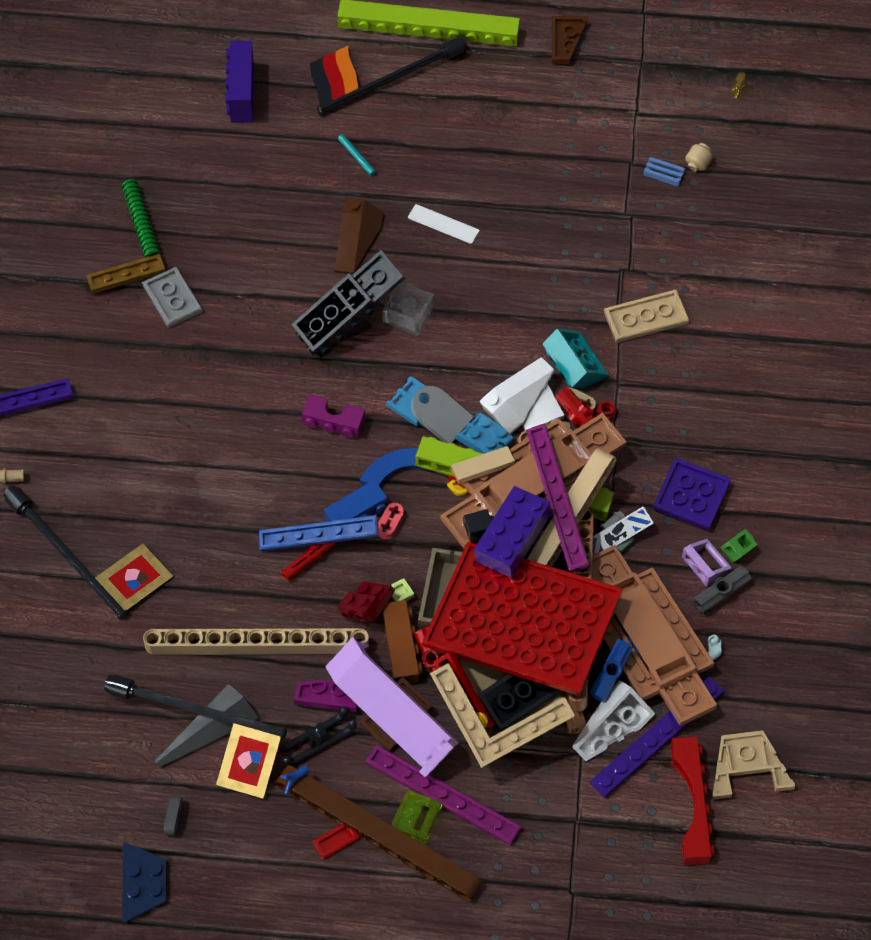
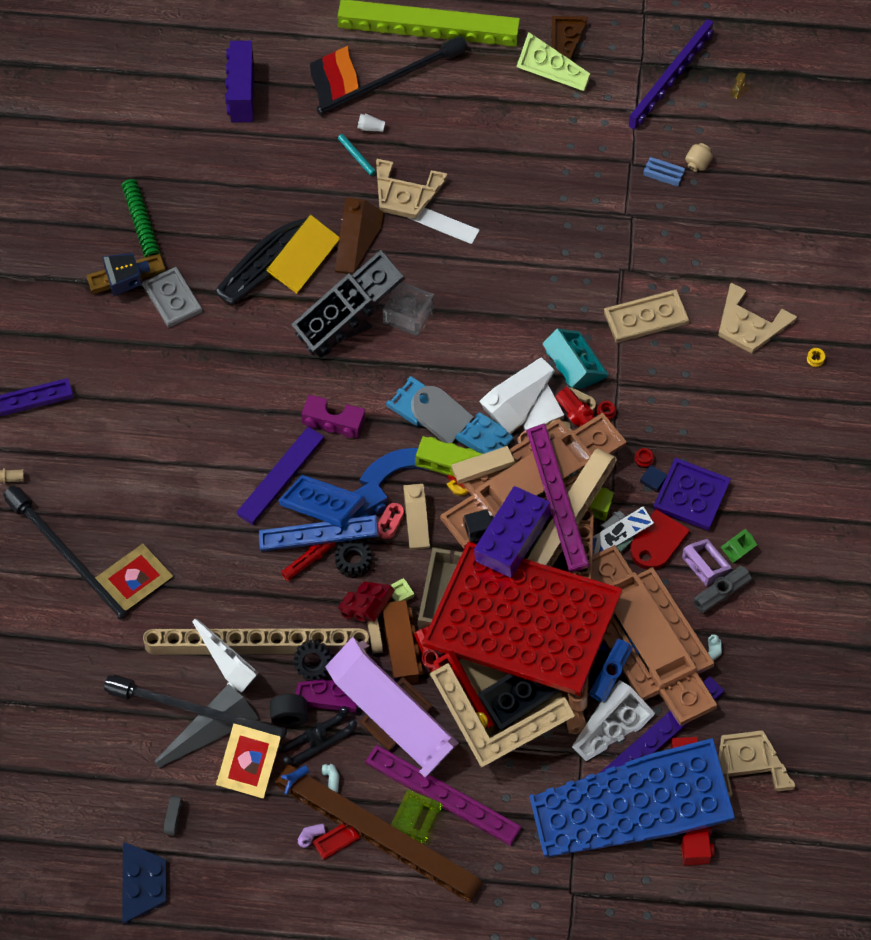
(124, 272): none -> torso
(232, 666): none -> white wedge
(252, 268): none -> black piece
(280, 475): none -> dark purple tile
(288, 710): none -> black tyre
(303, 254): none -> yellow tile
(303, 651): none -> black tyre
(308, 834): none -> lavender arm
(322, 500): none -> blue tile
(331, 771): none -> light aqua arm
(353, 569): none -> black tyre
(370, 123): none -> white cone
(375, 638): none -> tan beam
(405, 197): none -> tan wing
(416, 516): none -> tan slope
(549, 63): none -> yellowish green wing
(635, 802): none -> blue wing
(644, 457): none -> red plate
(653, 478): none -> dark blue tile
(658, 541): none -> red tile
(669, 76): none -> dark purple plate
(747, 328): none -> tan wing
(816, 351): none -> yellow bush

